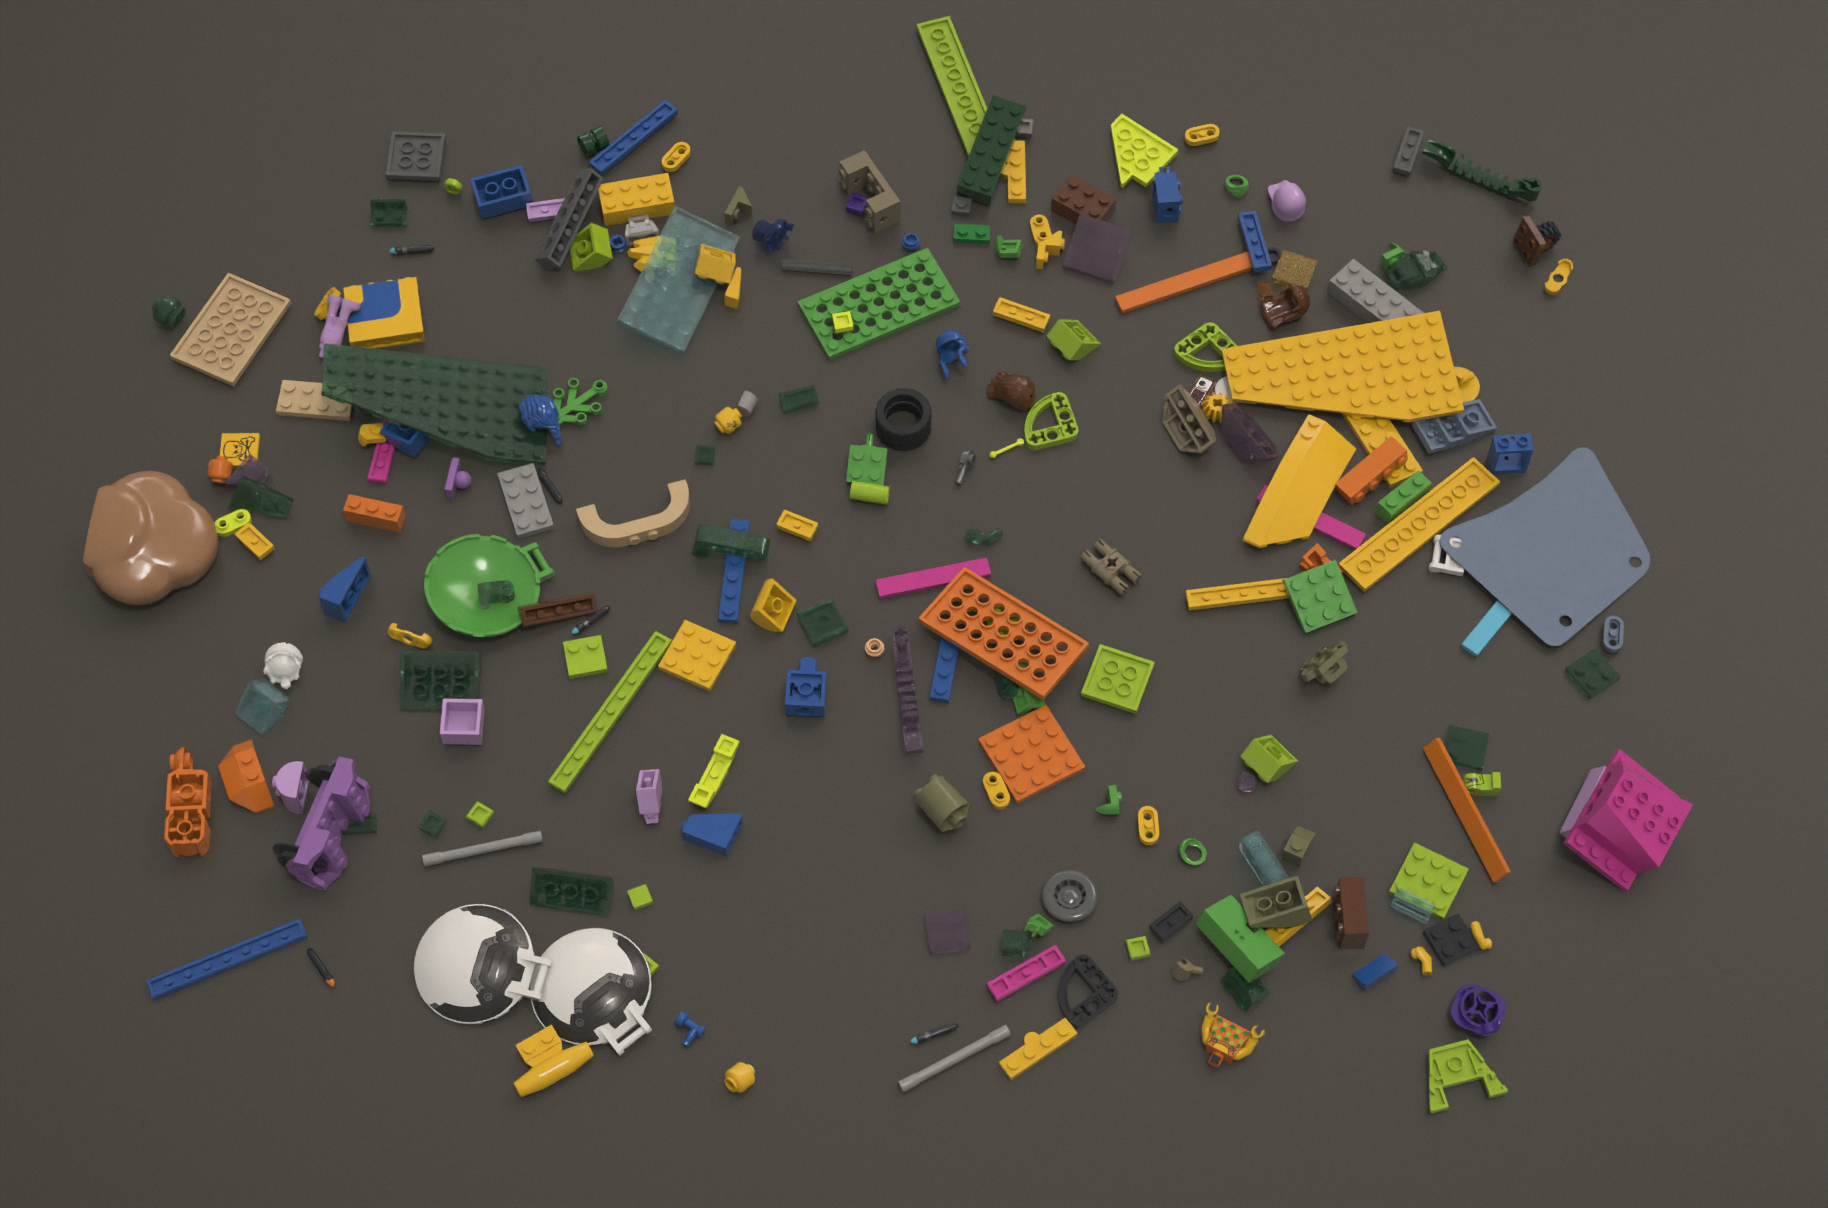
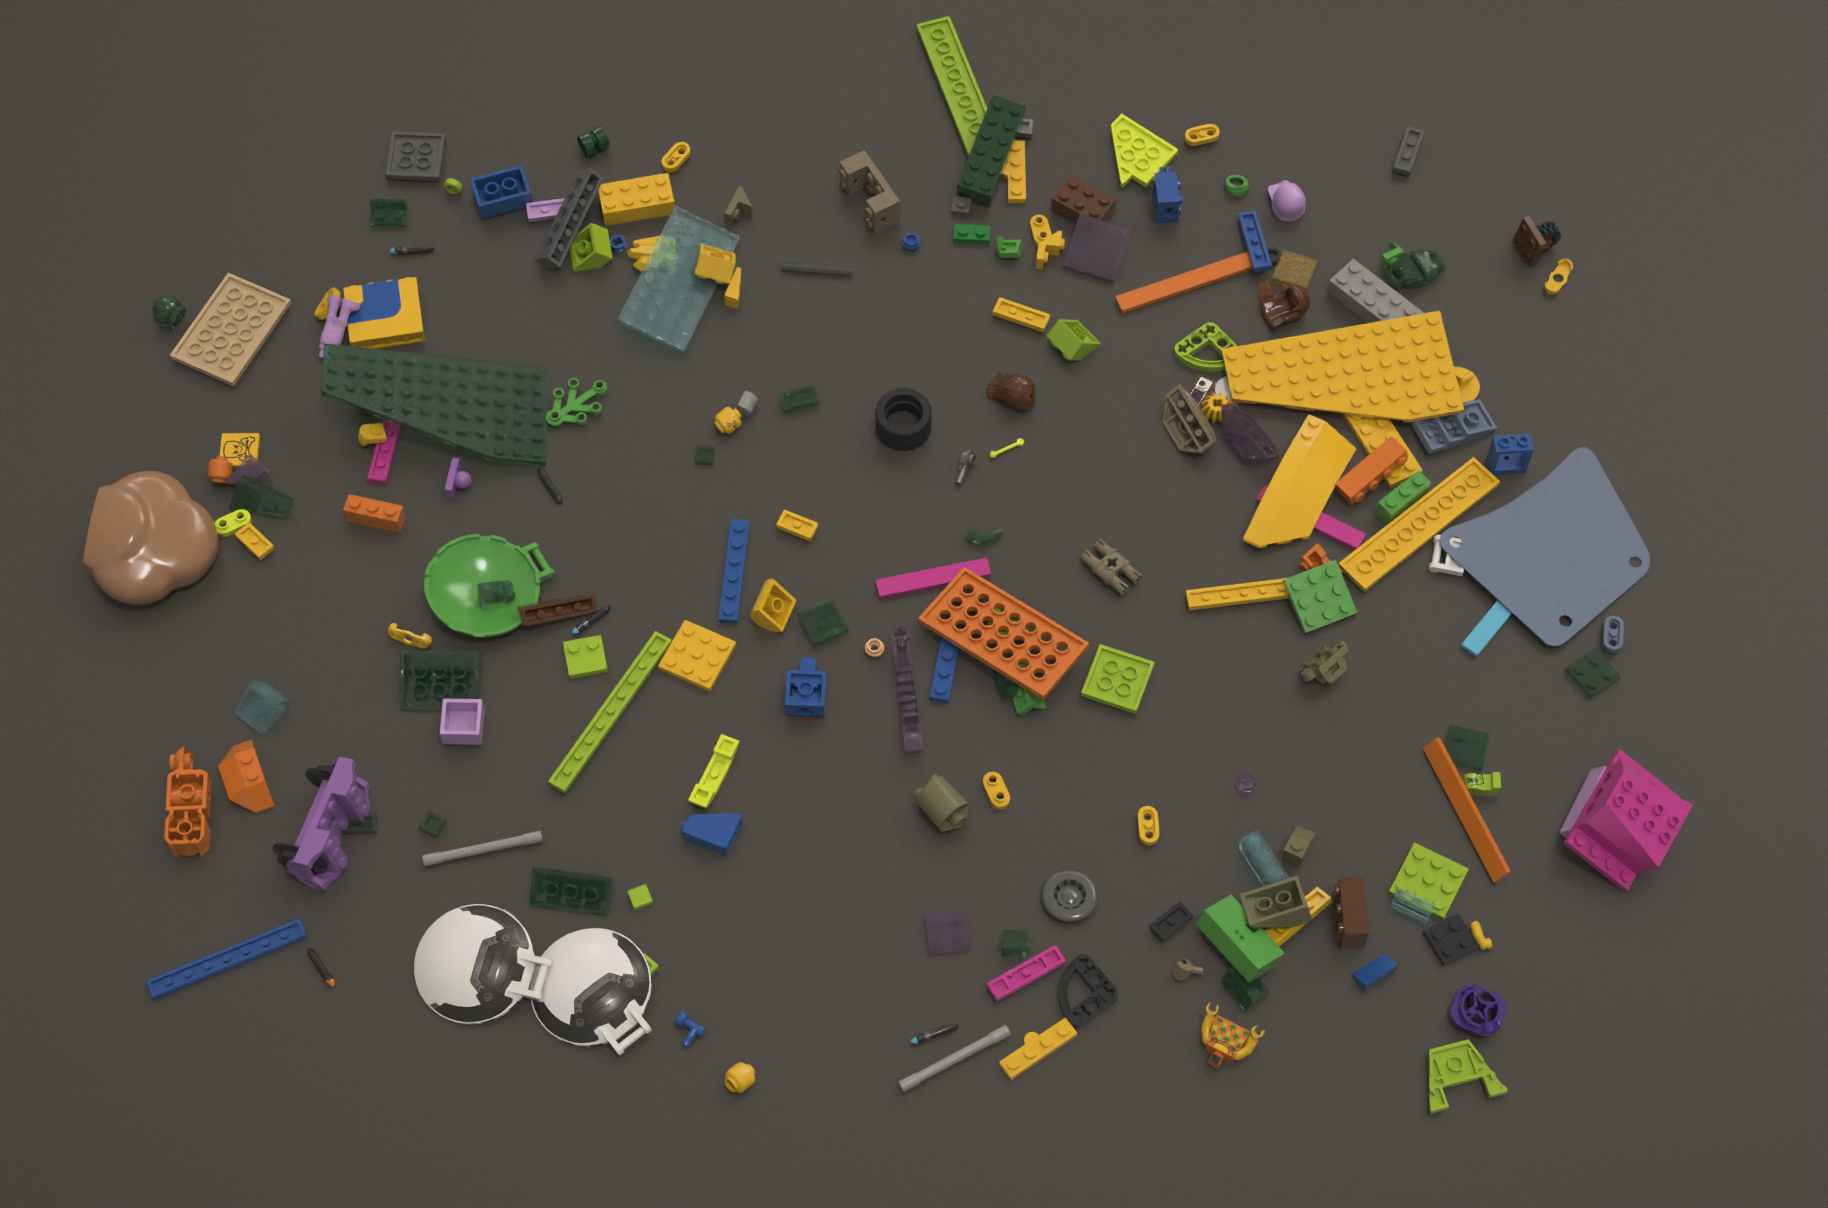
(283, 664): white hair -> none
(292, 786): lavender brick -> none
(305, 400): tan plate -> none
(344, 590): blue slope -> none
(404, 438): blue slope -> none
(480, 815): lime tile -> none
(525, 500): light grey plate -> none
(541, 412): blue hair -> none
(548, 1060): yellow plate -> none
(633, 137): blue plate -> none
(639, 228): light grey piece -> none
(641, 529): tan arch -> none
(649, 794): lavender hinge -> none
(729, 542): clear green beam -> none
(772, 234): clear blue hair -> none
(842, 322): neon yellow plate -> none
(856, 204): dark purple plate -> none
(867, 463): bright green plate -> none
(869, 492): lime pin -> none
(875, 278): bright green piece -> none
(951, 346): blue hair -> none
(1031, 754): orange plate -> none
(1038, 925): bright green plate -> none
(1060, 430): lime beam -> none
(1114, 800): bright green plate -> none
(1138, 948): lime tile -> none
(1192, 842): bright green piece -> none
(1268, 758): lime slope -> none
(1425, 958): yellow arm -> none
(1445, 155): dark green piece -> none

